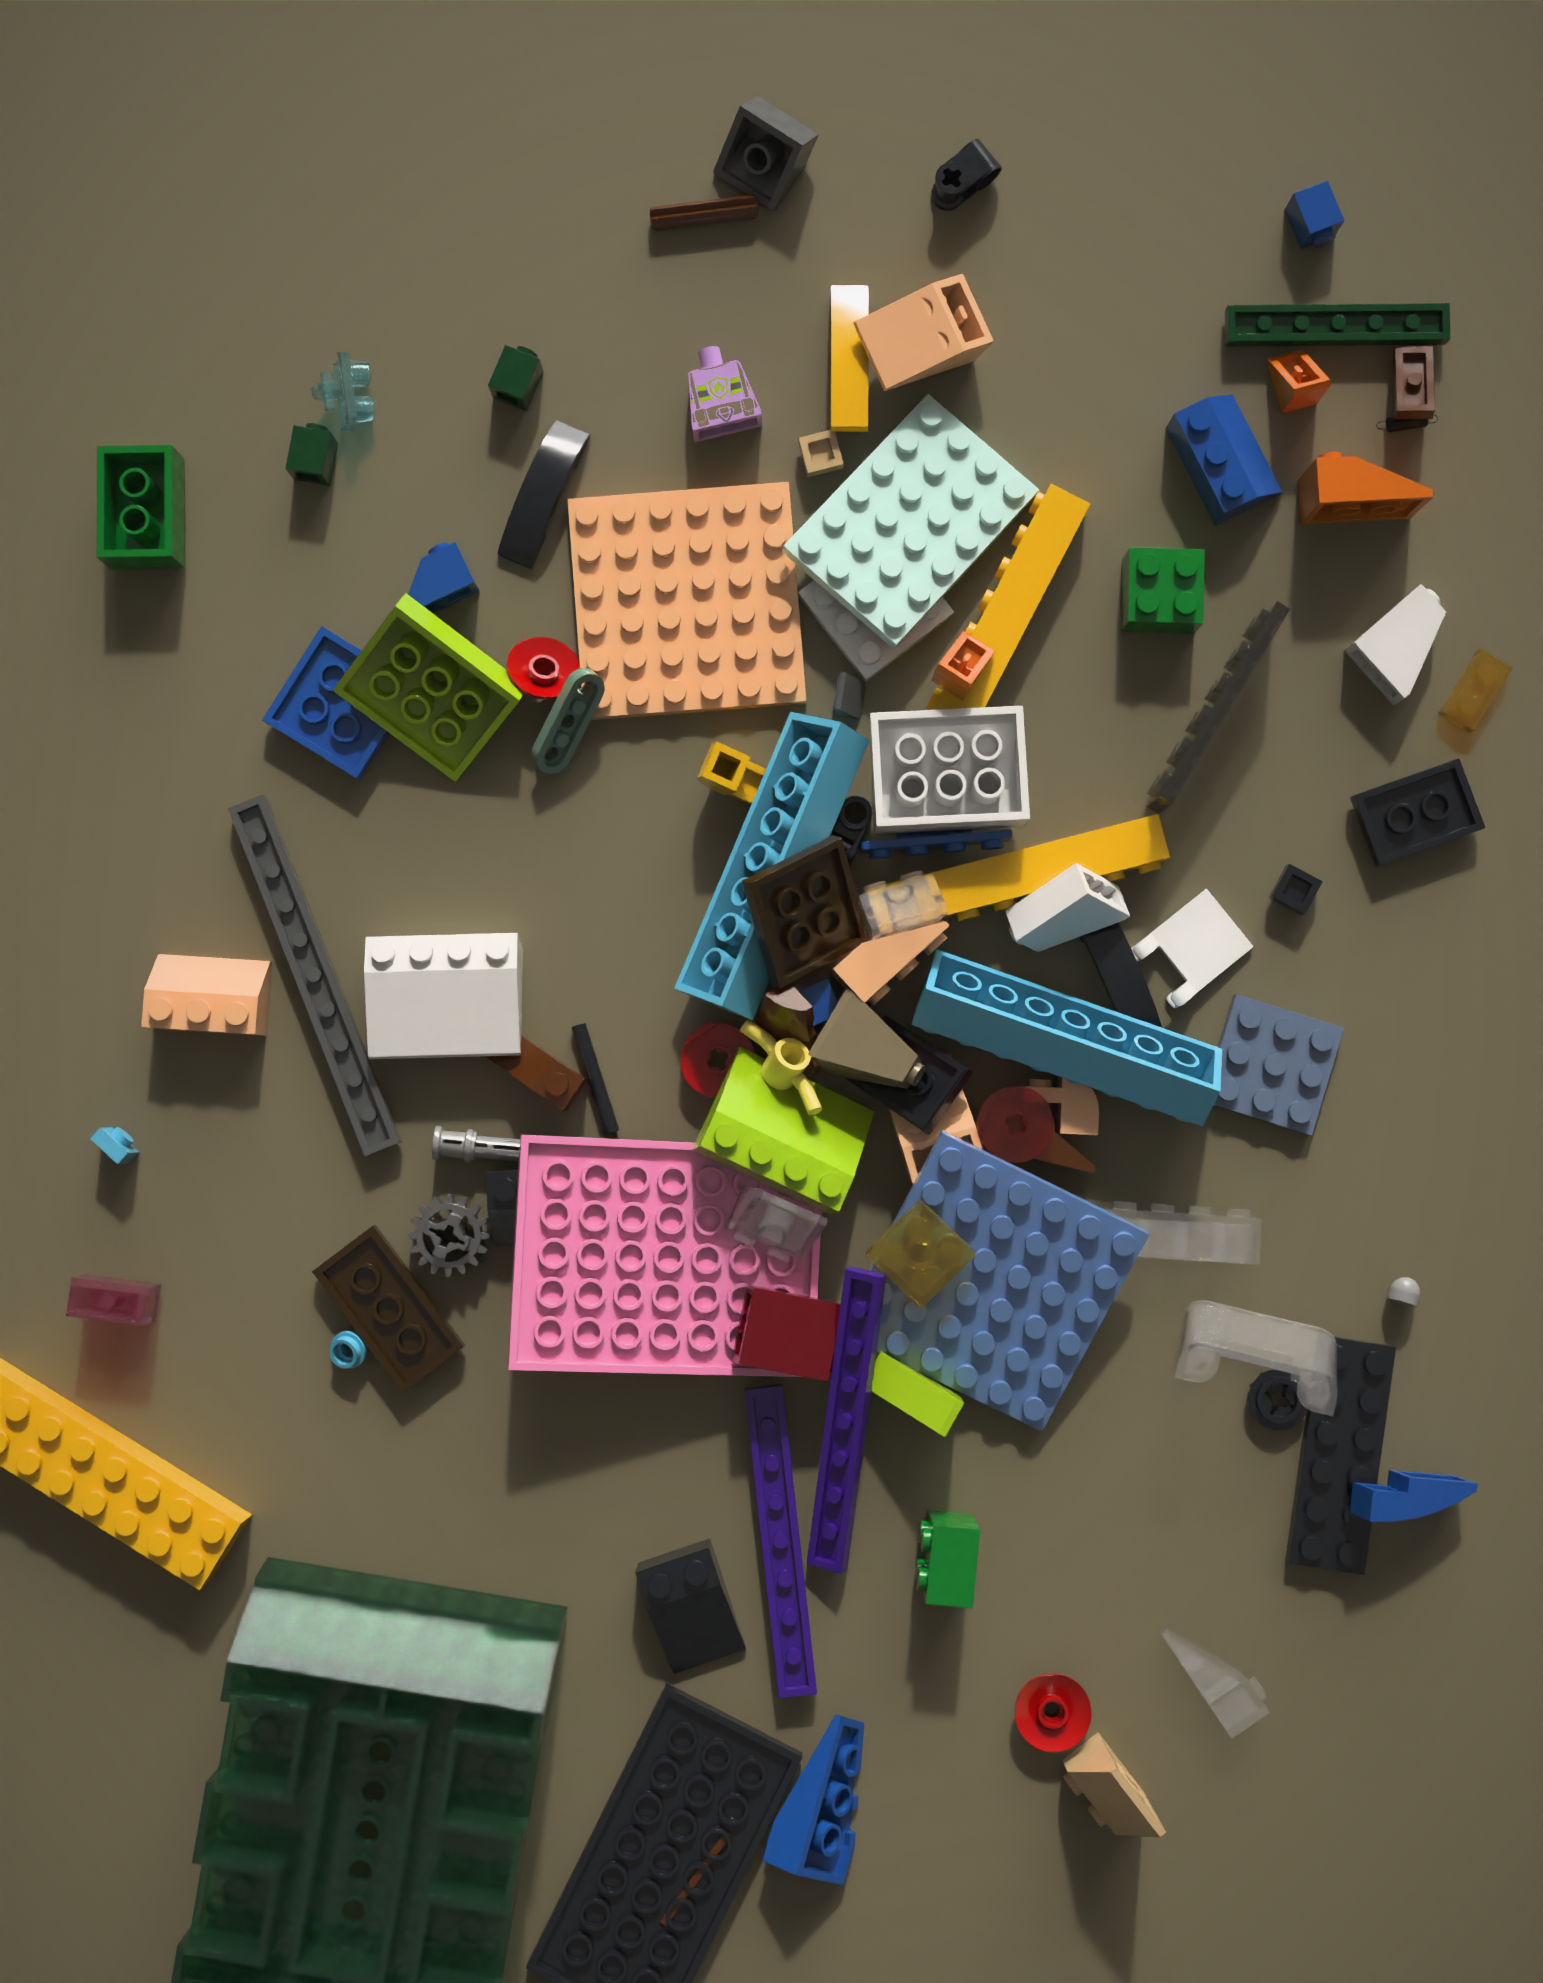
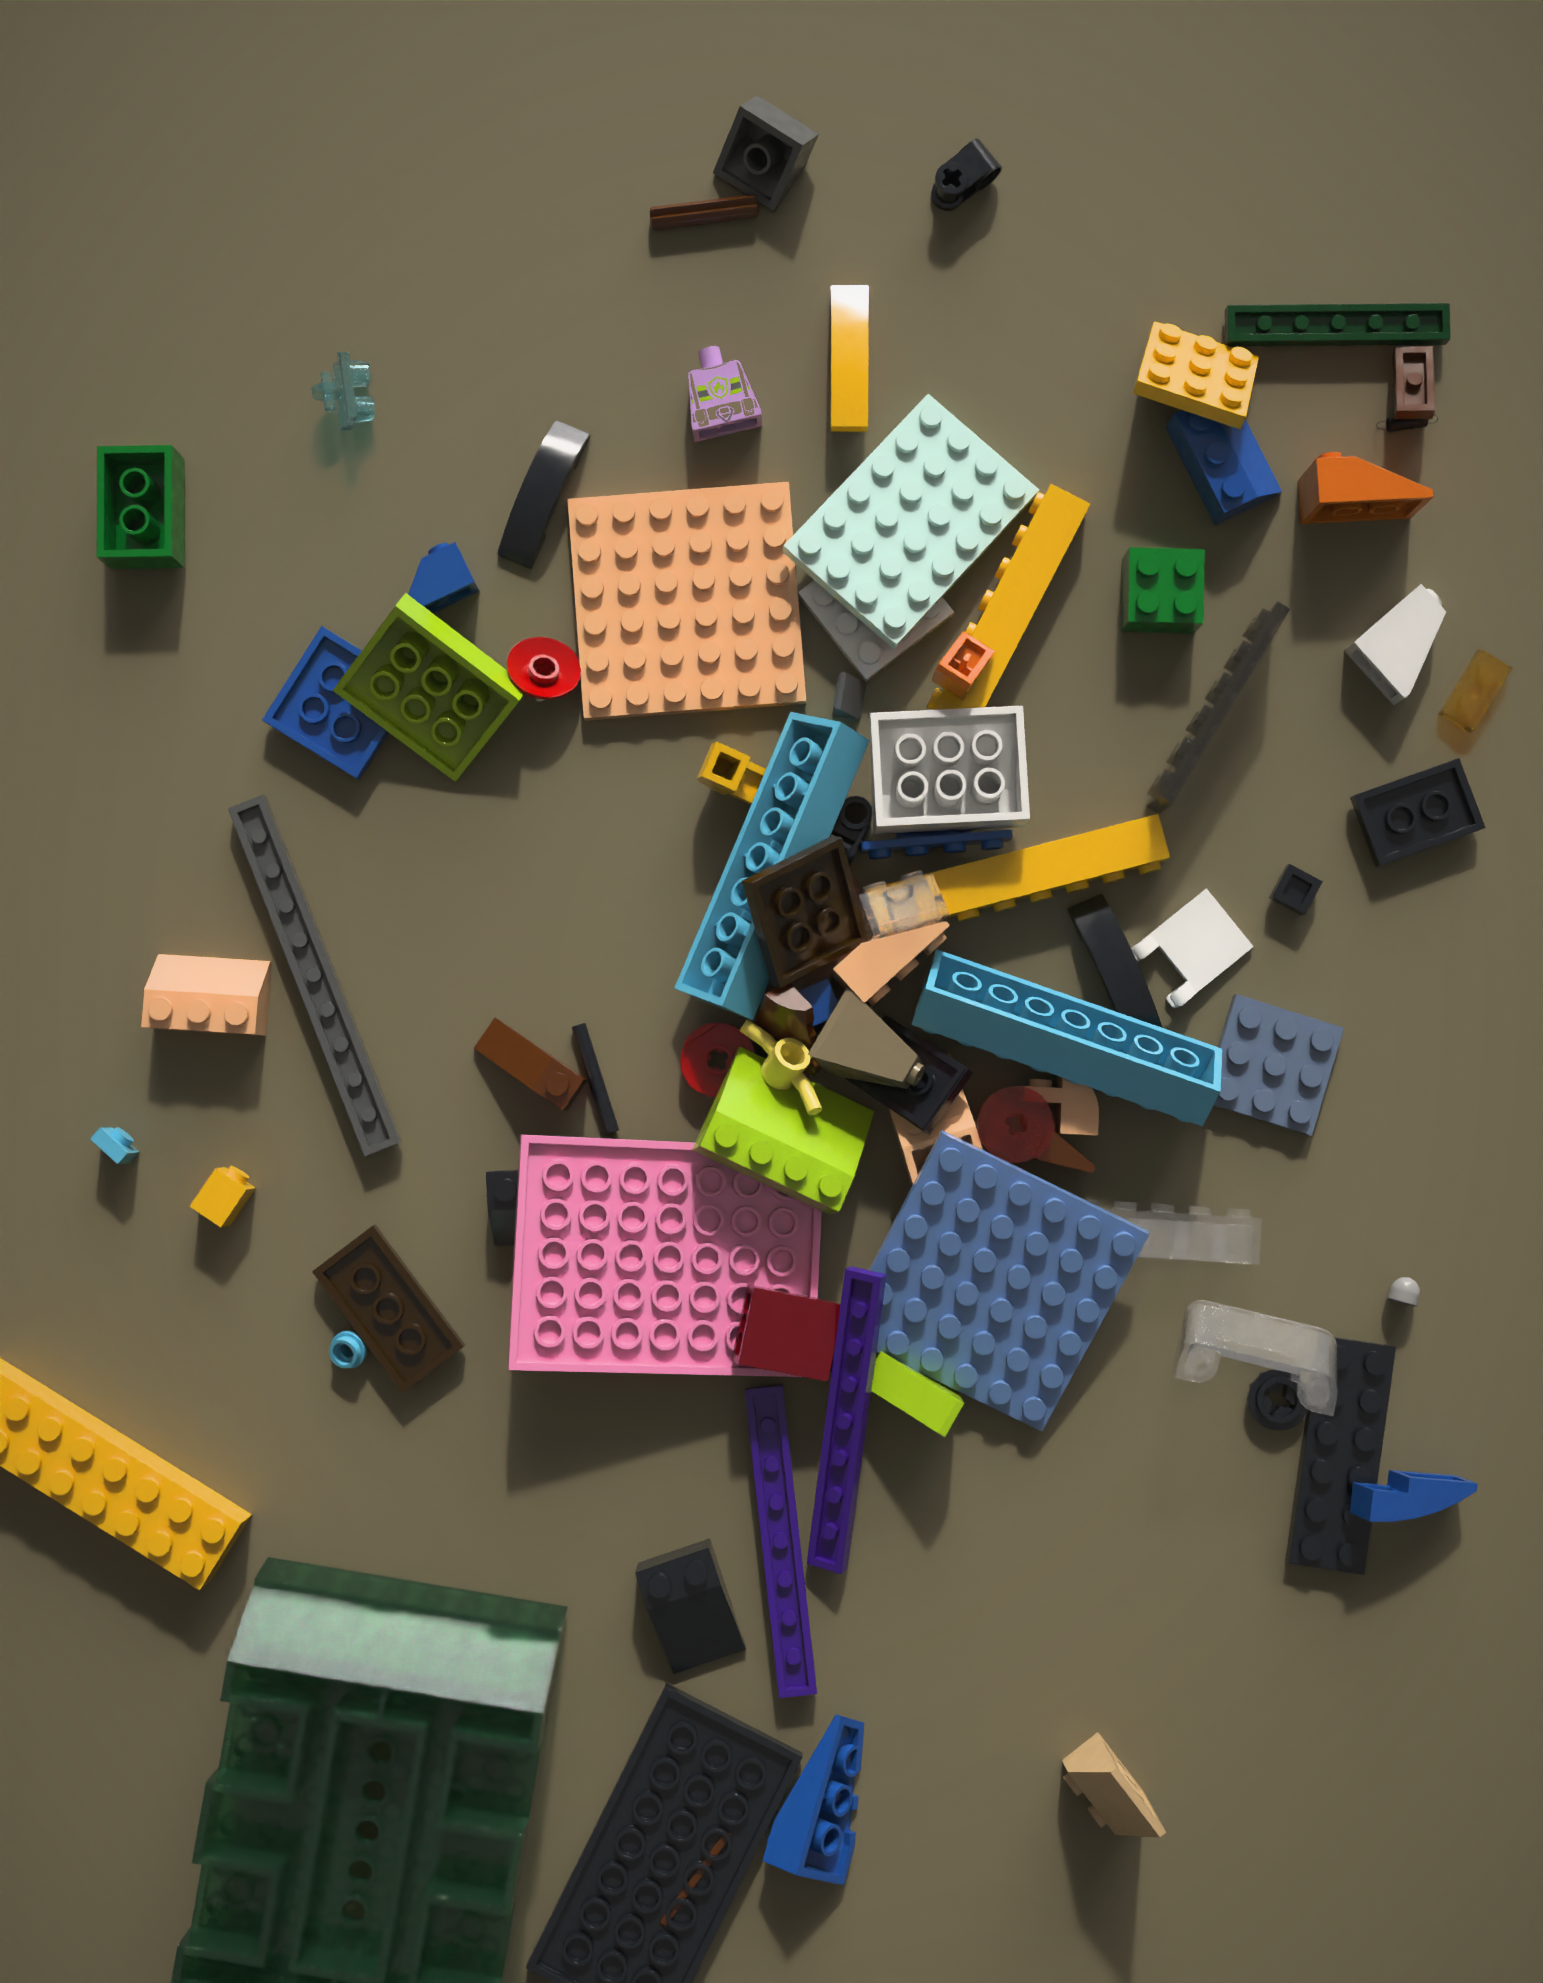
(113, 1299): clear pink brick -> none
(223, 1195): none -> yellow brick
(311, 454): dark green brick -> none
(442, 1250): flat silver gear -> none
(443, 995): white slope -> none
(471, 1146): light grey pin -> none
(516, 377): dark green brick -> none
(566, 735): sand green plate -> none
(775, 1223): clear slope -> none
(820, 453): tan plate -> none
(920, 1253): clear yellow plate -> none
(924, 333): light nougat slope -> none
(949, 1558): green brick -> none
(1057, 1730): red dish -> none
(1066, 909): white slope -> none
(1196, 374): none -> yellow plate
(1224, 1687): clear slope -> none
(1297, 380): orange slope -> none
(1314, 215): blue brick -> none

